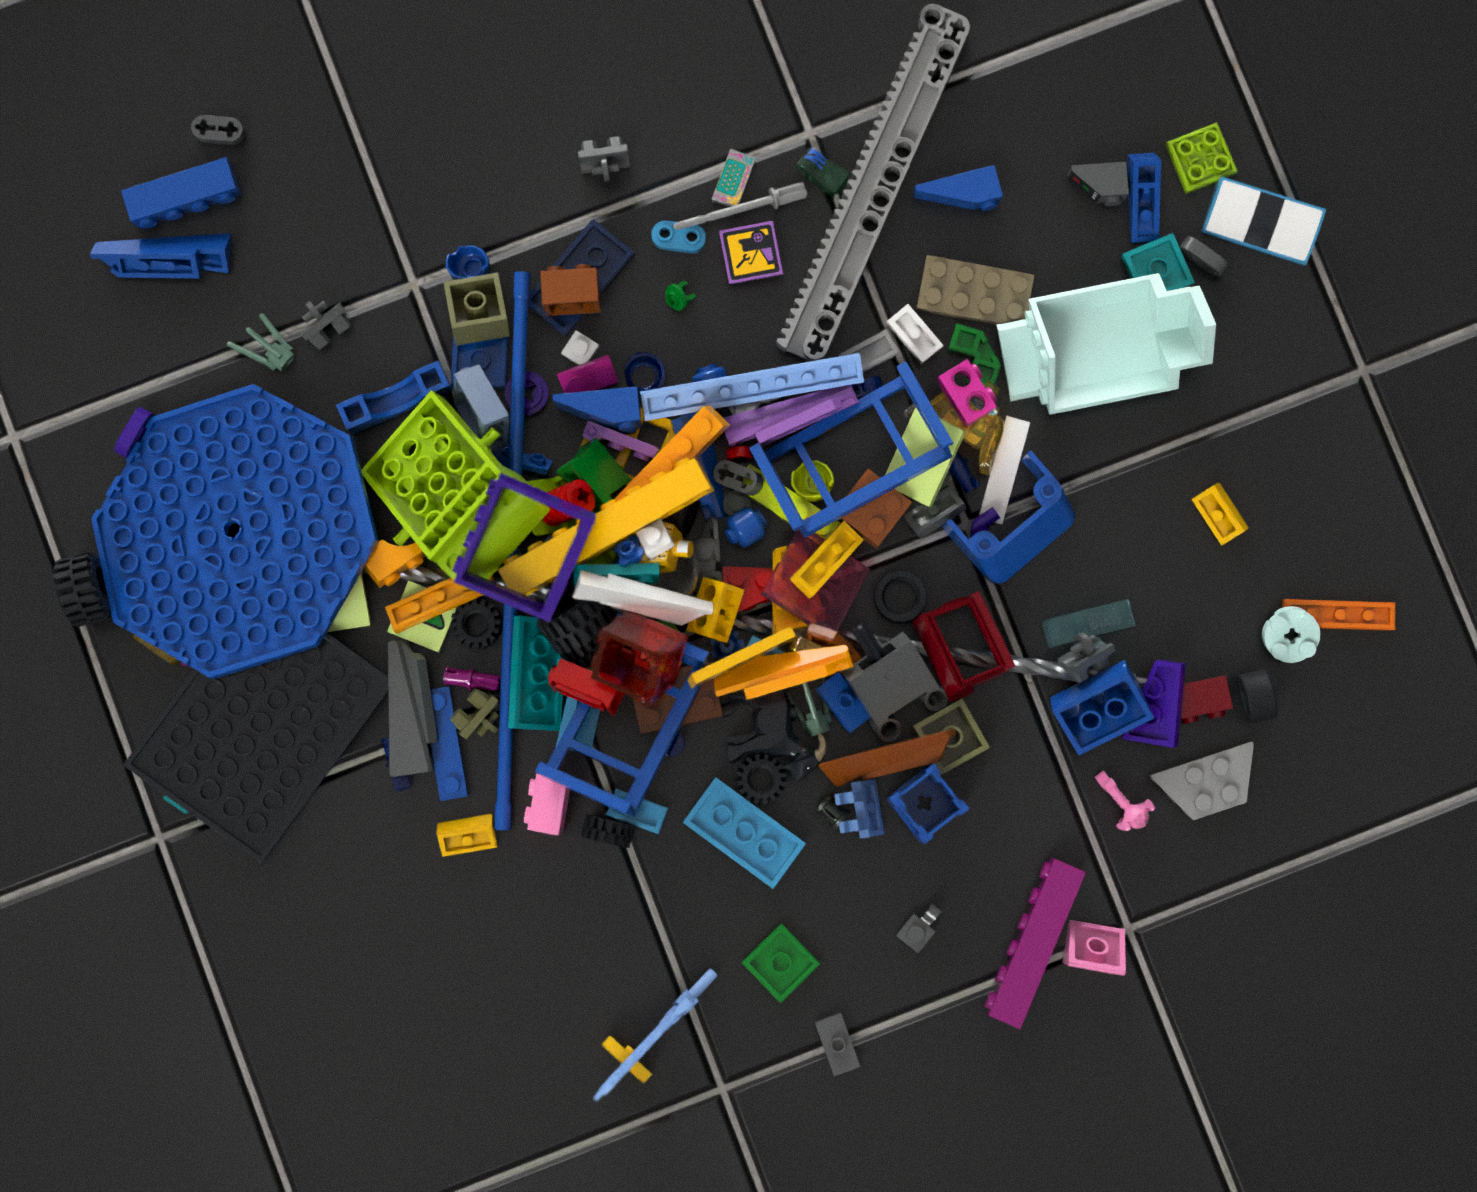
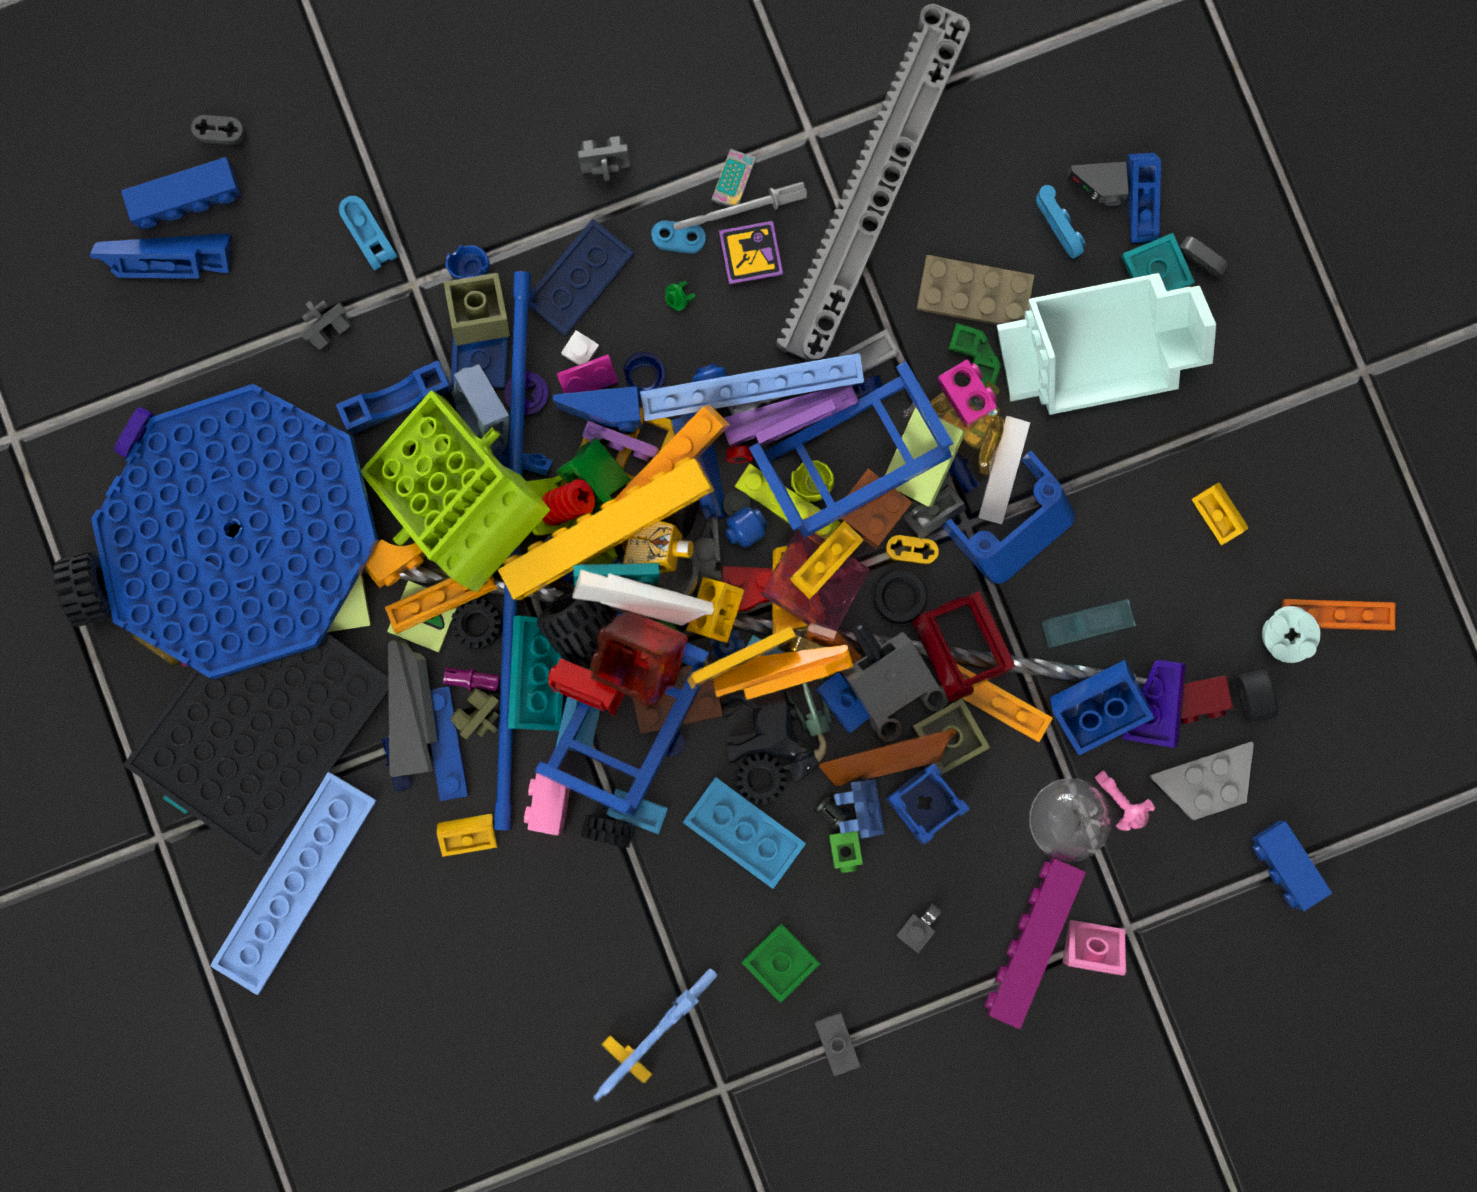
(278, 355): sand green plant -> none
(293, 883): none -> light blue plate
(365, 230): none -> dark azure plate
(507, 595): dark purple window -> none
(570, 290): dark orange brick -> none
(634, 554): blue plate -> none
(655, 539): white plate -> none
(739, 473): dark grey beam -> none
(823, 172): clear green leg -> none
(848, 839): none -> bright green brick
(912, 557): none -> yellow beam
(914, 334): white plate -> none
(965, 190): blue slope -> none
(983, 521): dark purple arm -> none
(1007, 708): none -> light orange plate
(1055, 823): none -> clear piece
(1060, 222): none -> dark azure plate
(1086, 653): dark grey hips -> none
(1201, 158): lime tile -> none
(1263, 221): white slope -> none
(1290, 866): none -> blue brick

